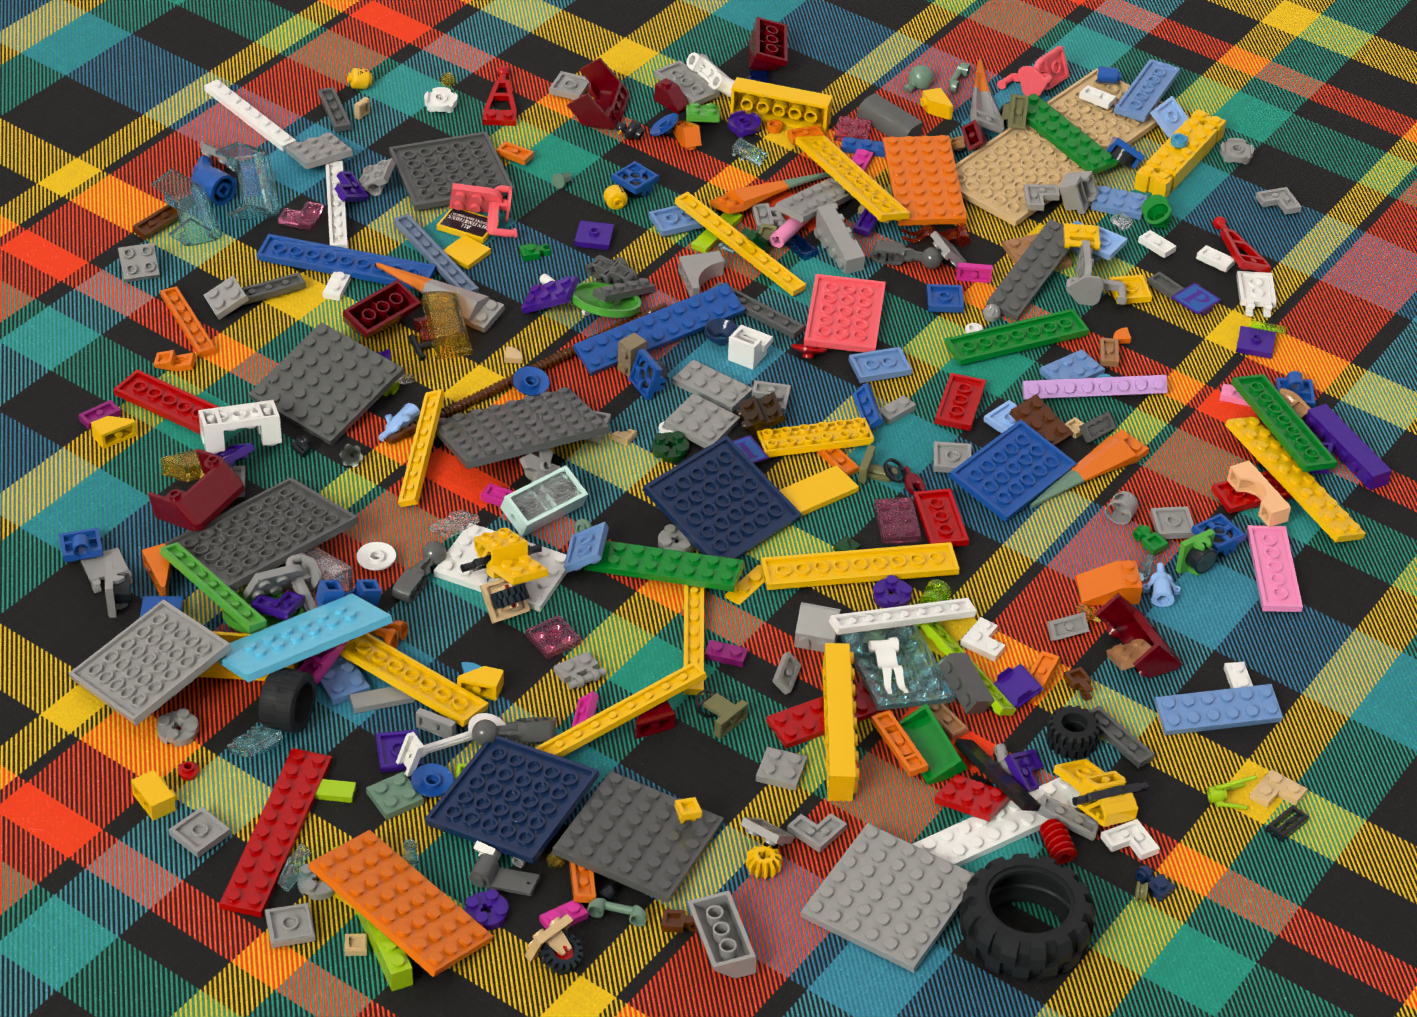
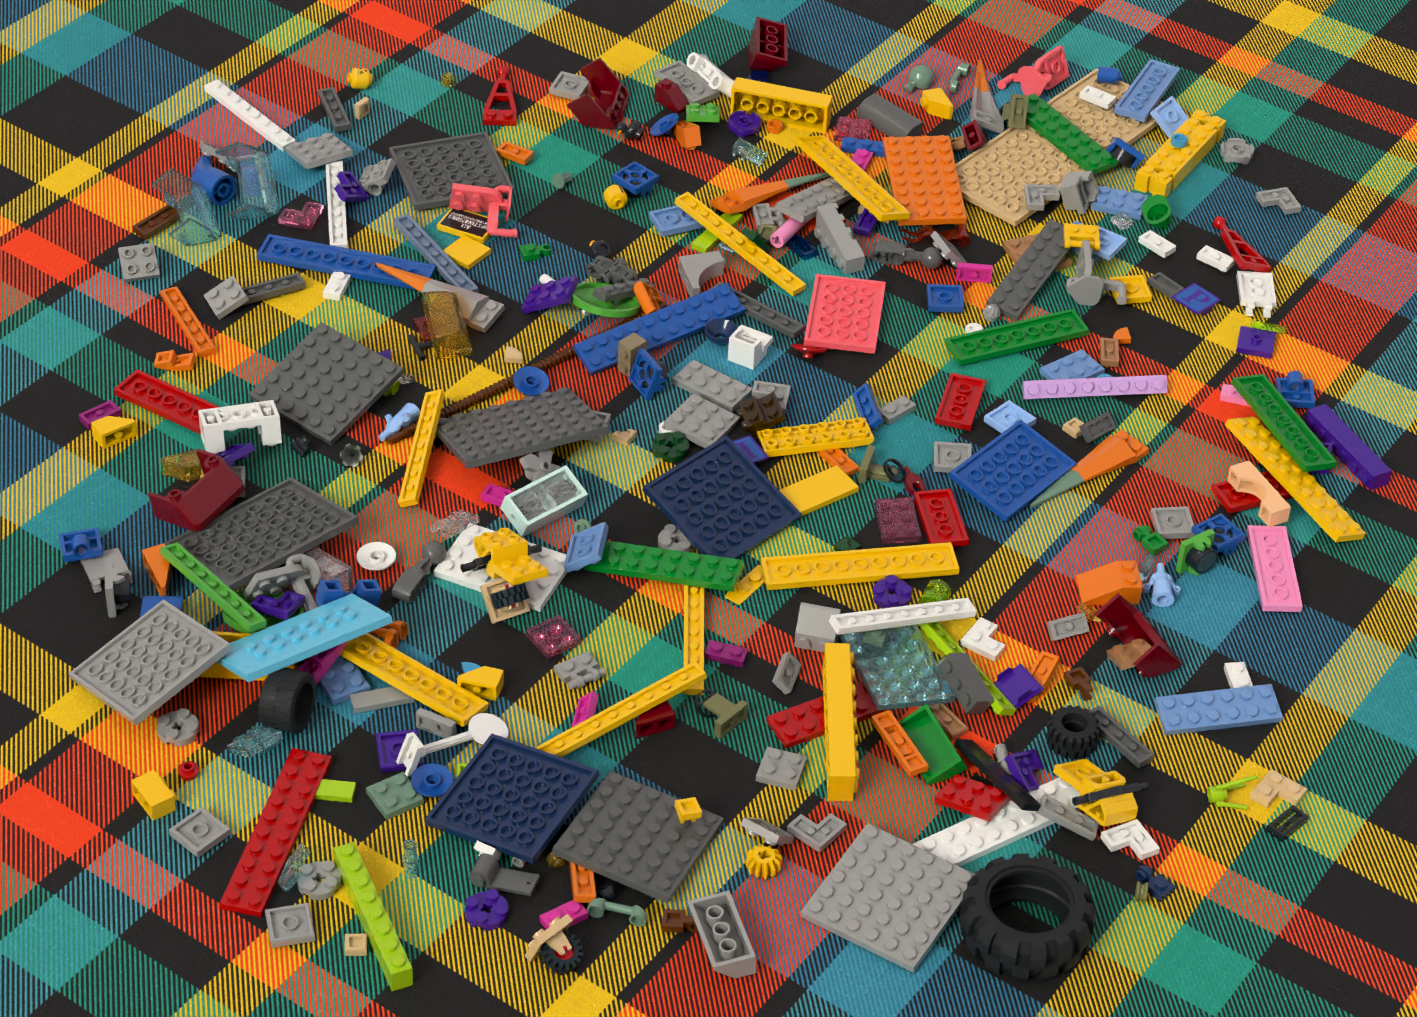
(381, 310): dark red windscreen -> none
(401, 902): orange plate -> none
(433, 102): white plate -> none
(523, 730): dark grey beam -> none
(594, 235): dark purple plate -> none
(599, 248): none -> black animal
(647, 297): none -> orange brick
(813, 130): orange plate -> none
(880, 364): medium blue plate -> none
(887, 660): white flag -> none
(1042, 420): reddish brown plate -> none
(1058, 841): red piece -> none
(1124, 503): light grey helmet -> none
(1295, 402): medium nougat plate -> none

